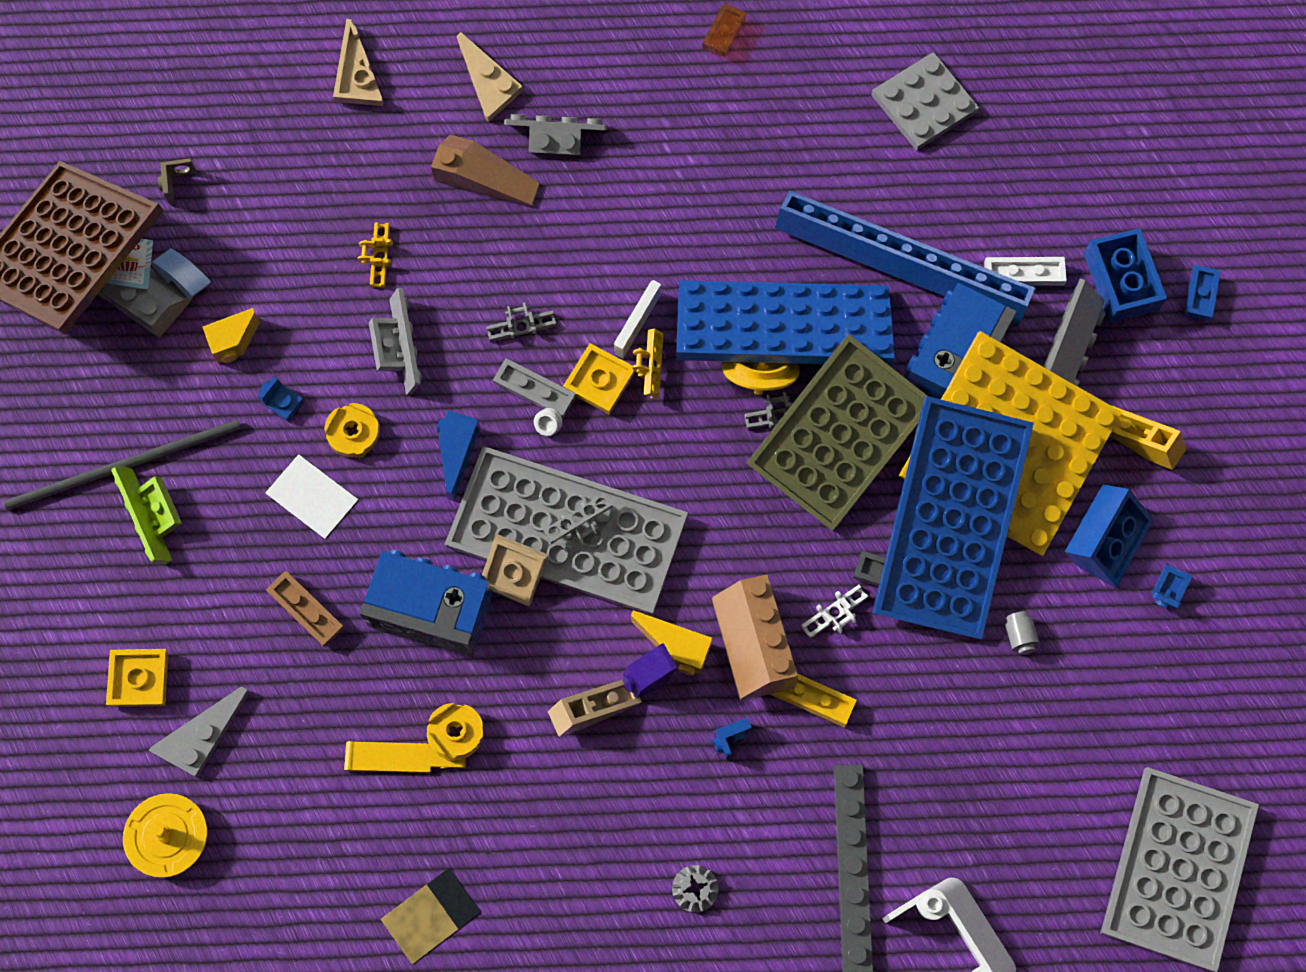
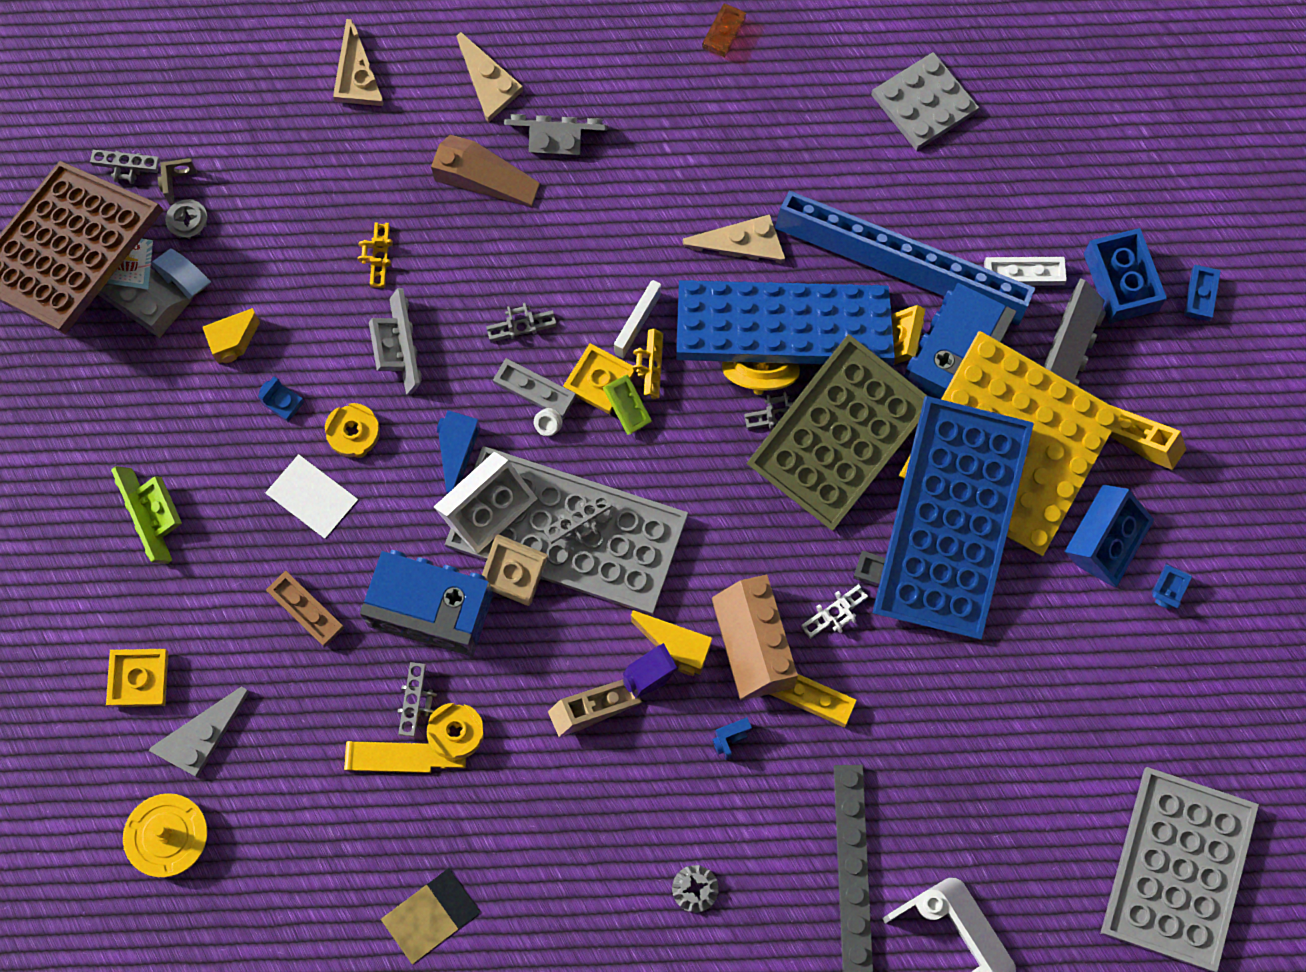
(129, 462): dark grey piece -> none
(134, 169): none -> light grey piece
(177, 214): none -> light grey gear
(418, 691): none -> light grey piece
(486, 502): none -> white slope
(627, 404): none -> lime plate
(749, 238): none -> tan wing
(906, 332): none -> yellow plate
(1022, 633): light grey brick -> none

